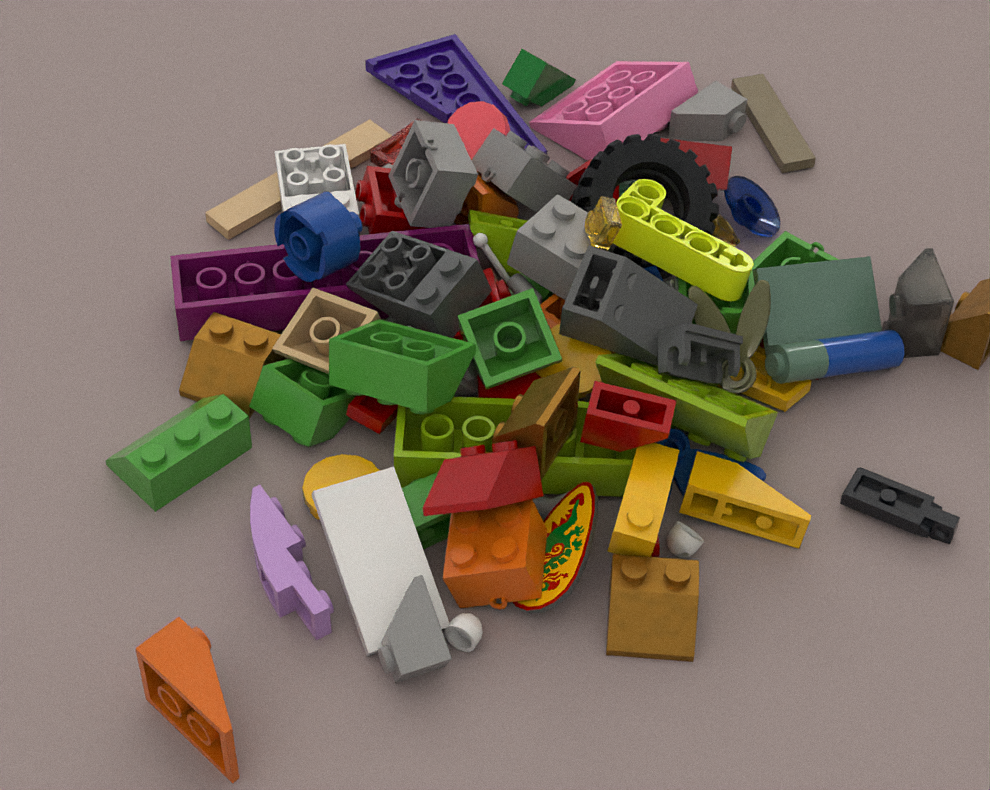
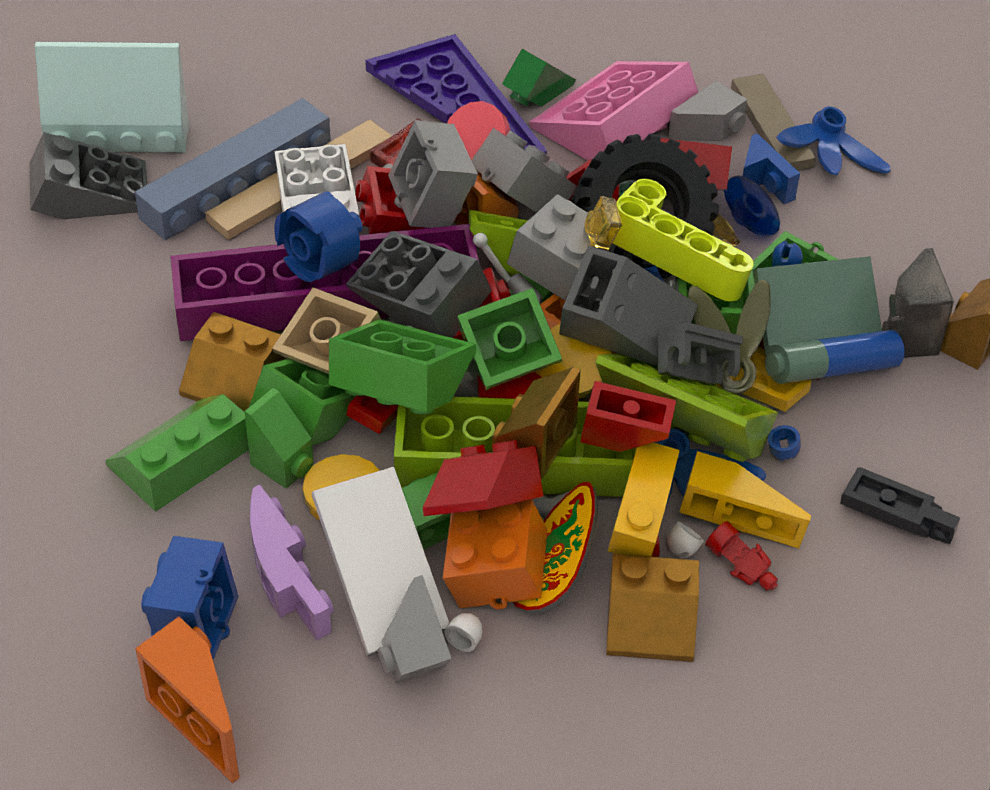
(83, 179): none -> dark grey slope
(114, 94): none -> light aqua slope
(194, 585): none -> blue brick
(228, 169): none -> sand blue brick
(278, 440): none -> bright green slope
(750, 564): none -> red piece
(769, 168): none -> blue slope
(783, 250): none -> blue hinge
(793, 440): none -> blue hinge
(828, 130): none -> blue plant

